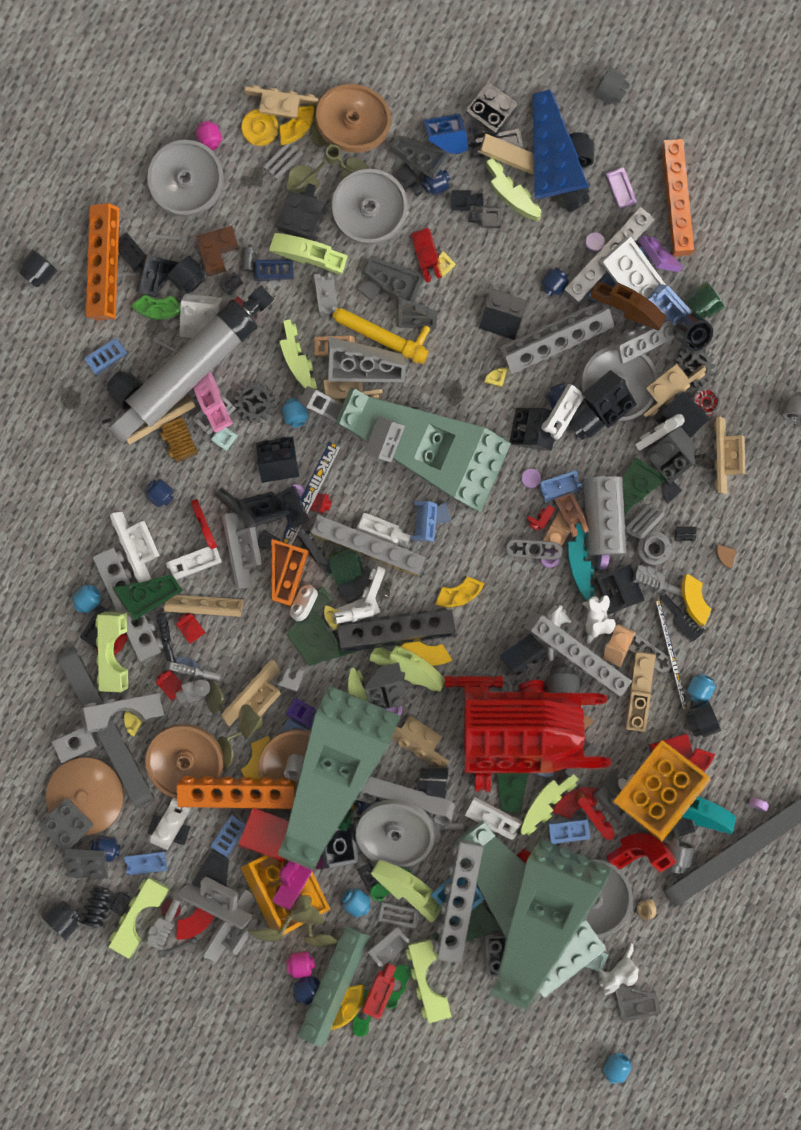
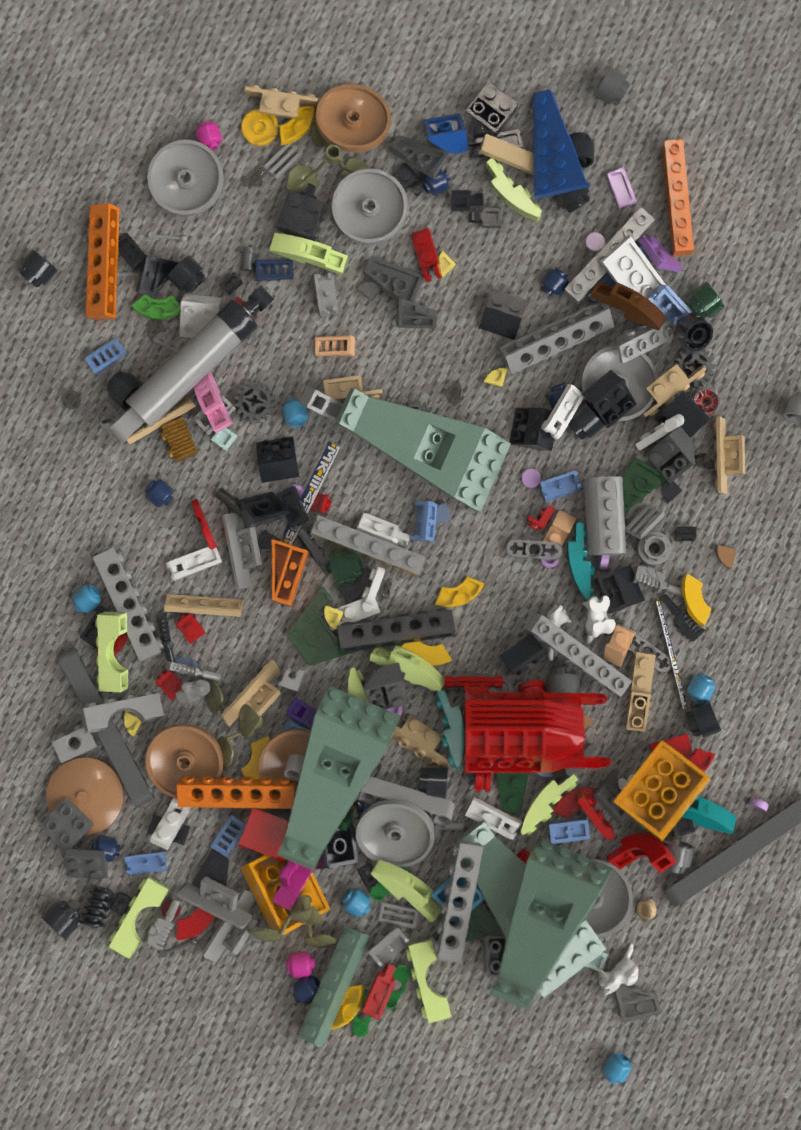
(136, 543): white bracket -> none
(147, 595): dark green wing -> none
(212, 247): reddish brown brick -> none
(298, 365): yellowish green slope -> none
(303, 603): white plate -> none
(353, 614): white pin -> none
(363, 363): light grey wedge -> none
(384, 439): light grey hinge -> none
(408, 348): yellow cylinder -> none
(454, 736): none -> teal slope
(571, 513): nougat hinge -> none

